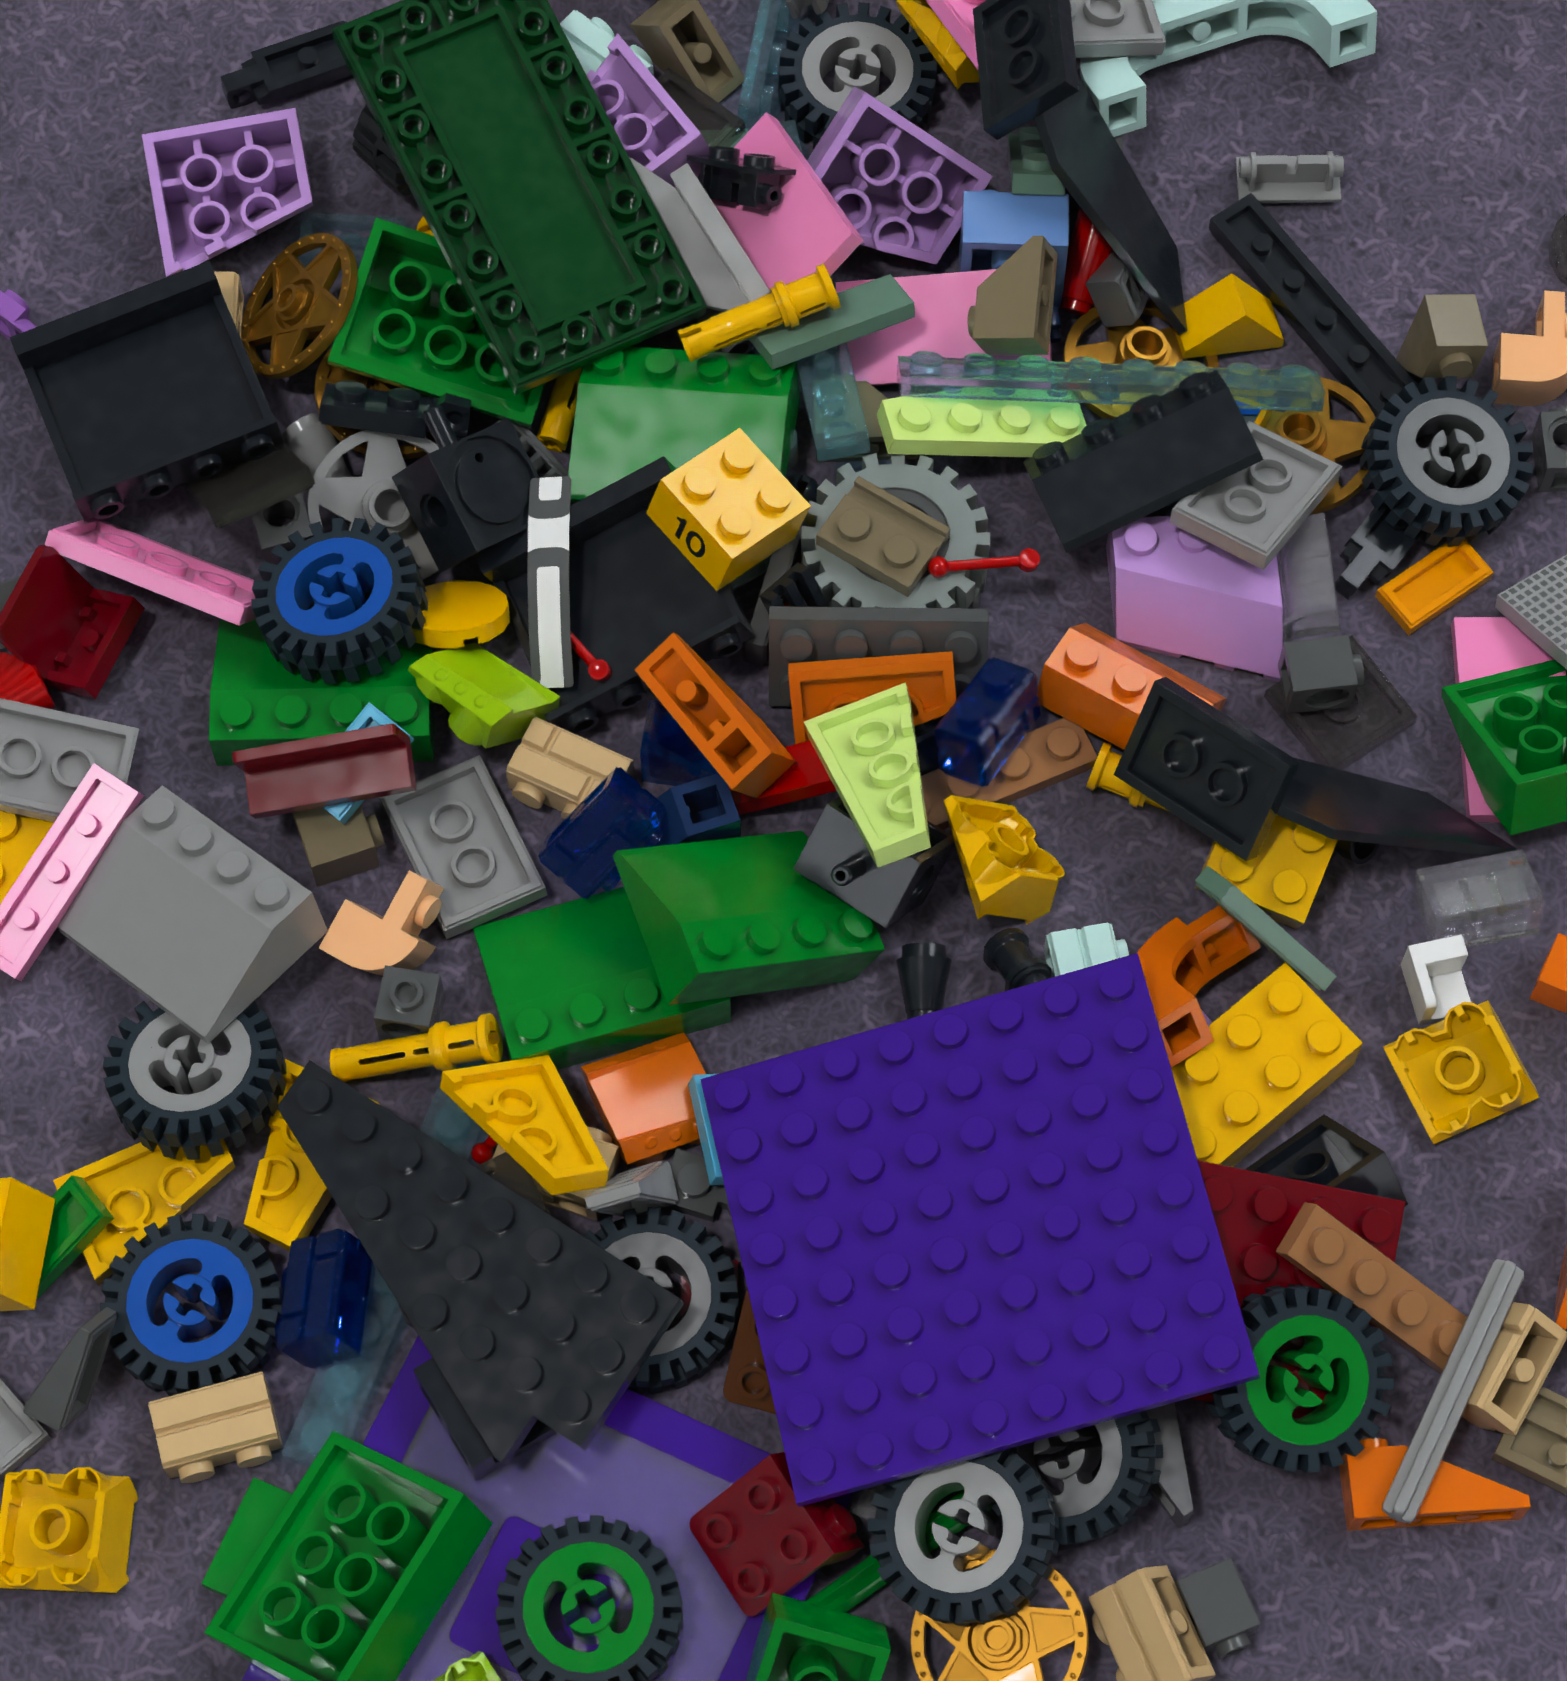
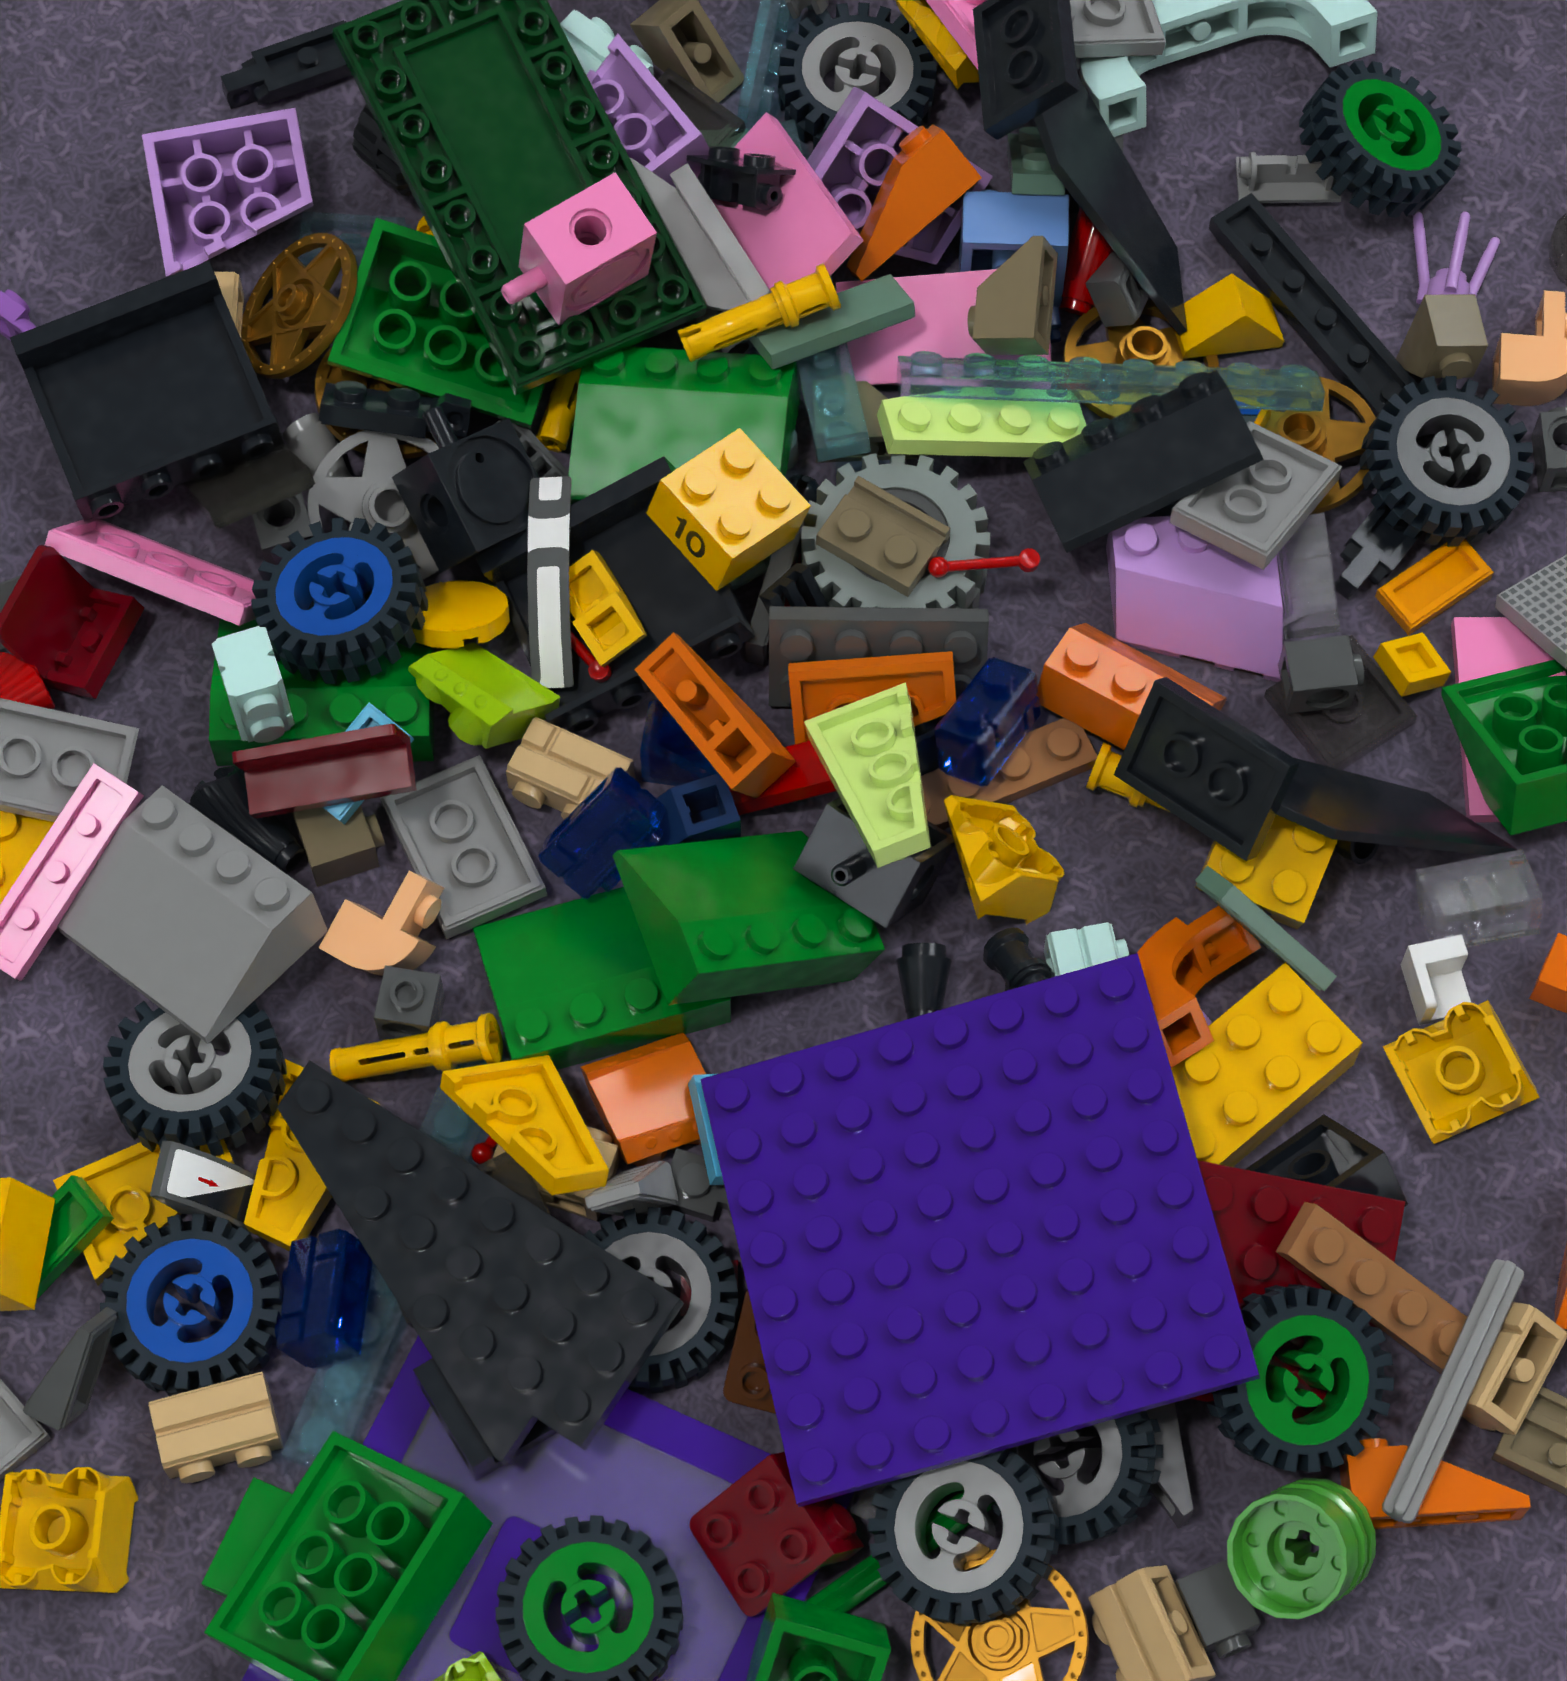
(201, 1184): none -> slope
(227, 806): none -> black piece
(253, 685): none -> light aqua brick
(583, 250): none -> bright pink piece
(602, 609): none -> yellow slope
(916, 190): none -> orange slope
(1276, 1564): none -> bright green wheel
(1367, 154): none -> black wheel
(1412, 664): none -> yellow plate
(1450, 279): none -> lavender plant

